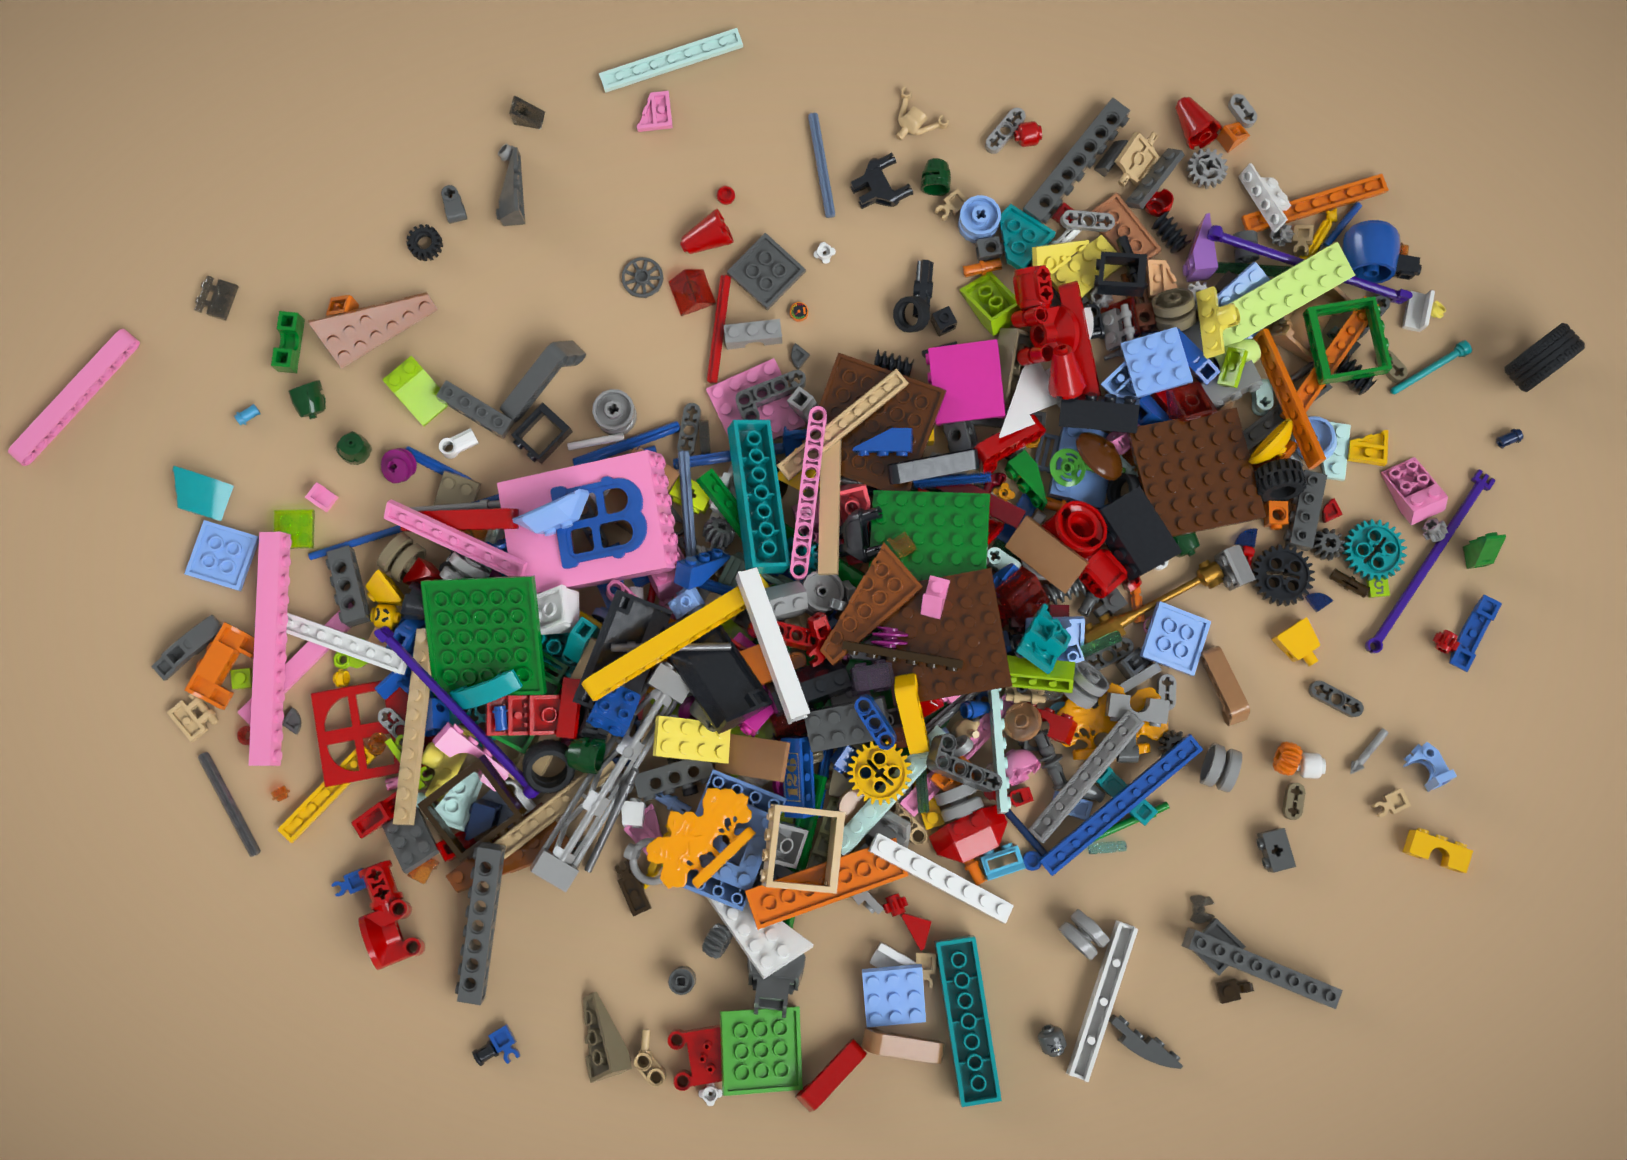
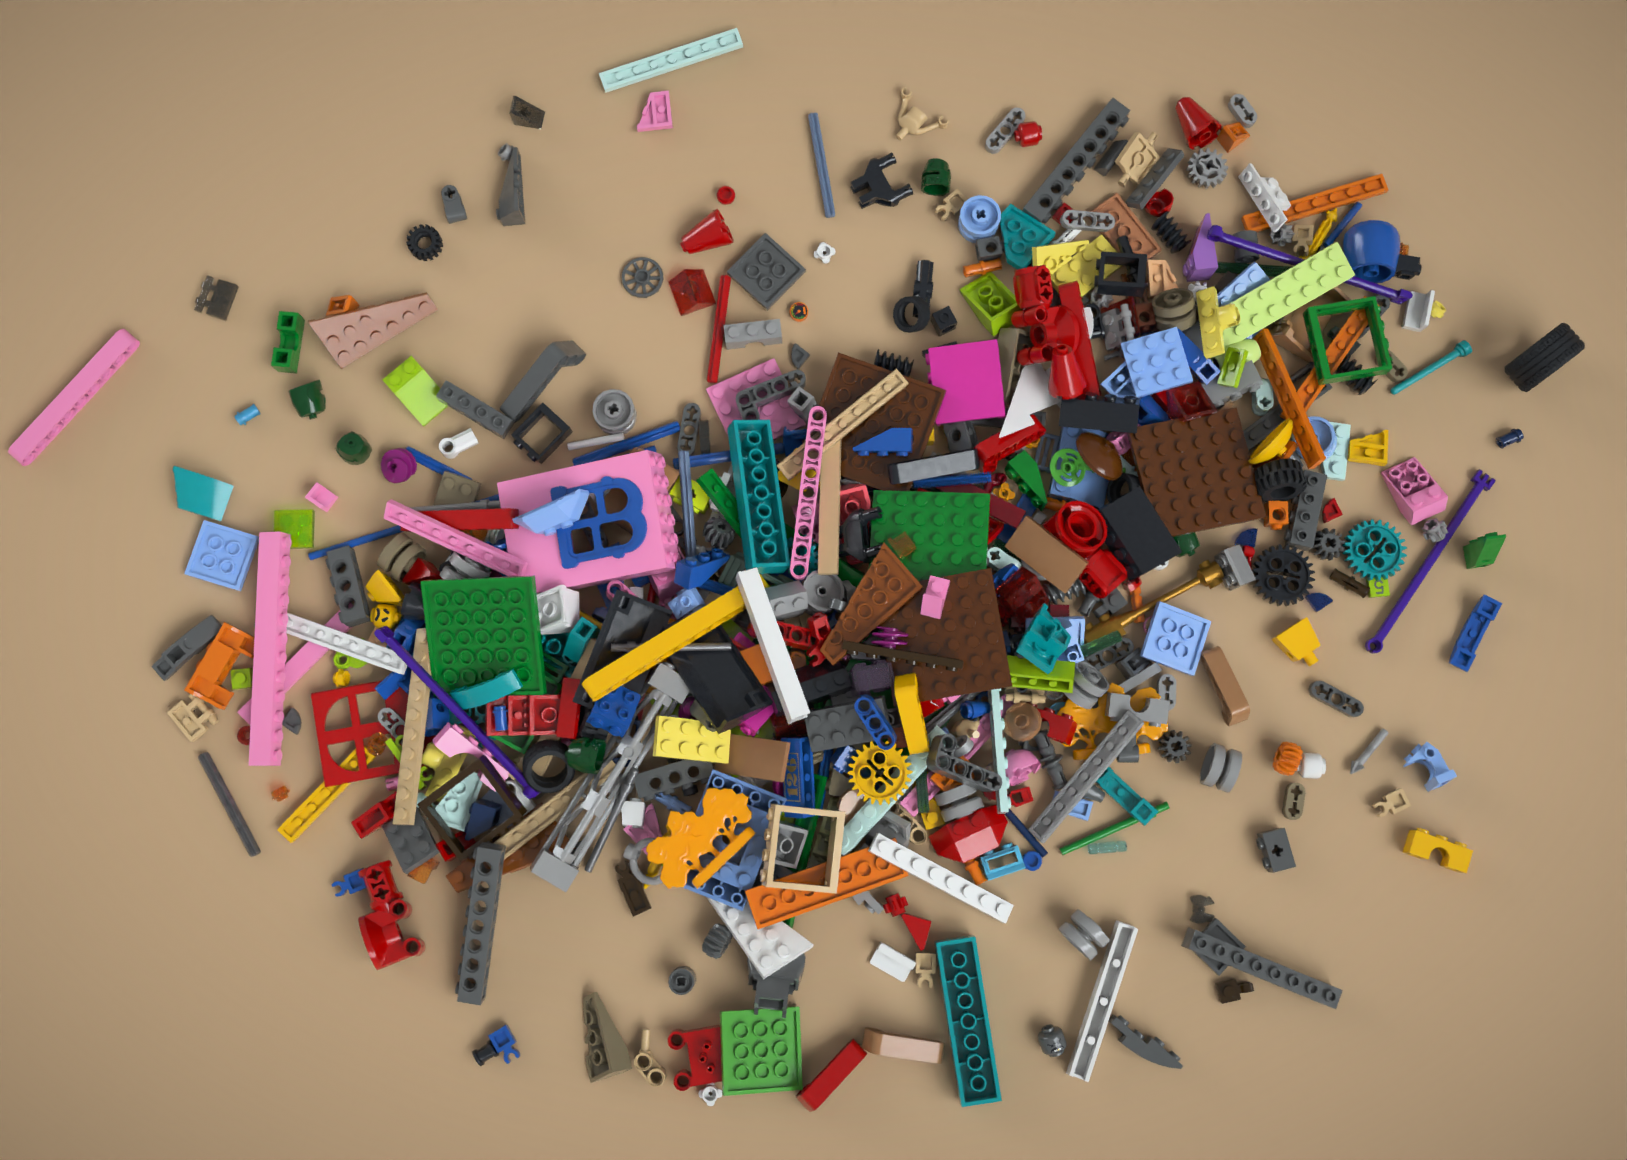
(894, 995): light blue plate -> none
(1120, 804): blue plate -> none
(1446, 641): red gear -> none

